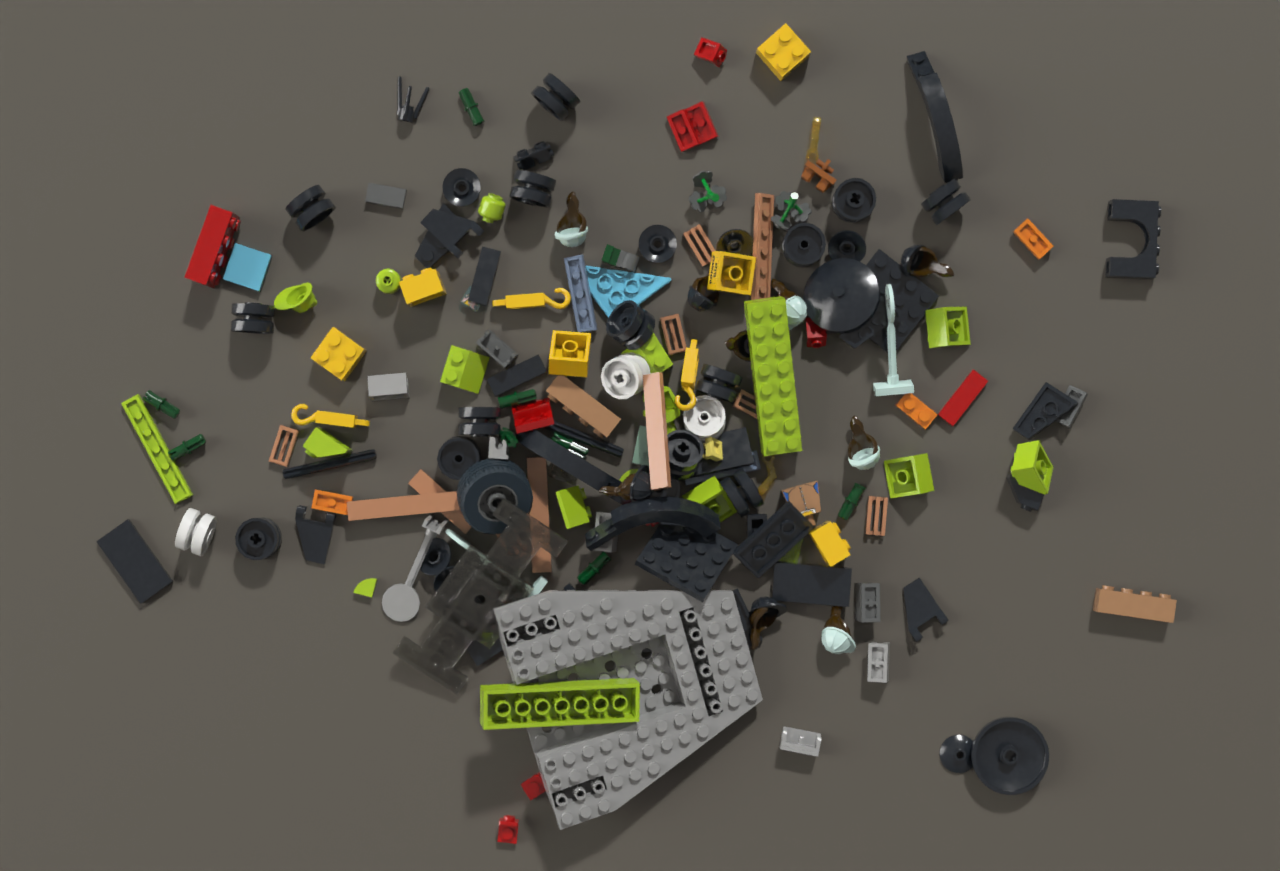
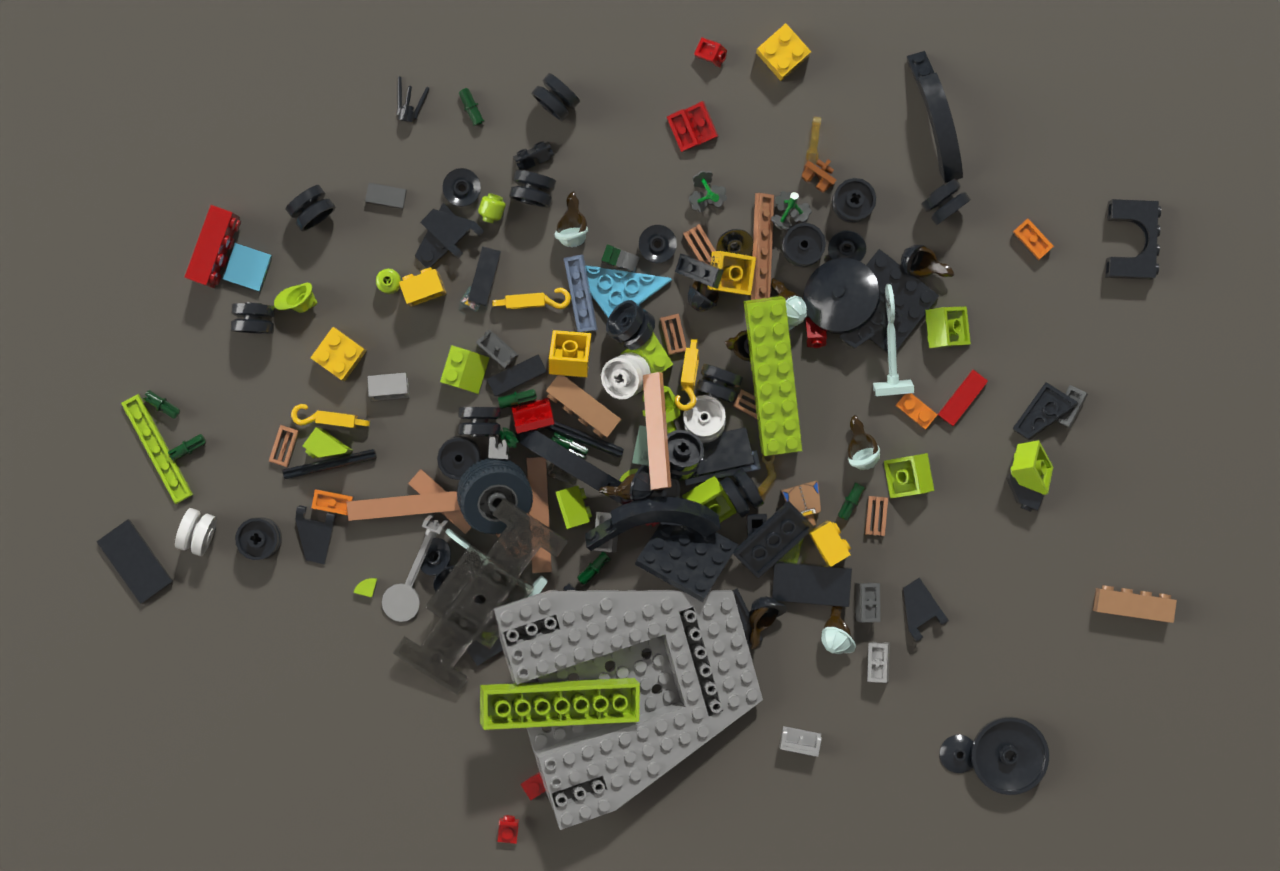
(699, 270): none -> black tile
(713, 449): light yellow tile -> none

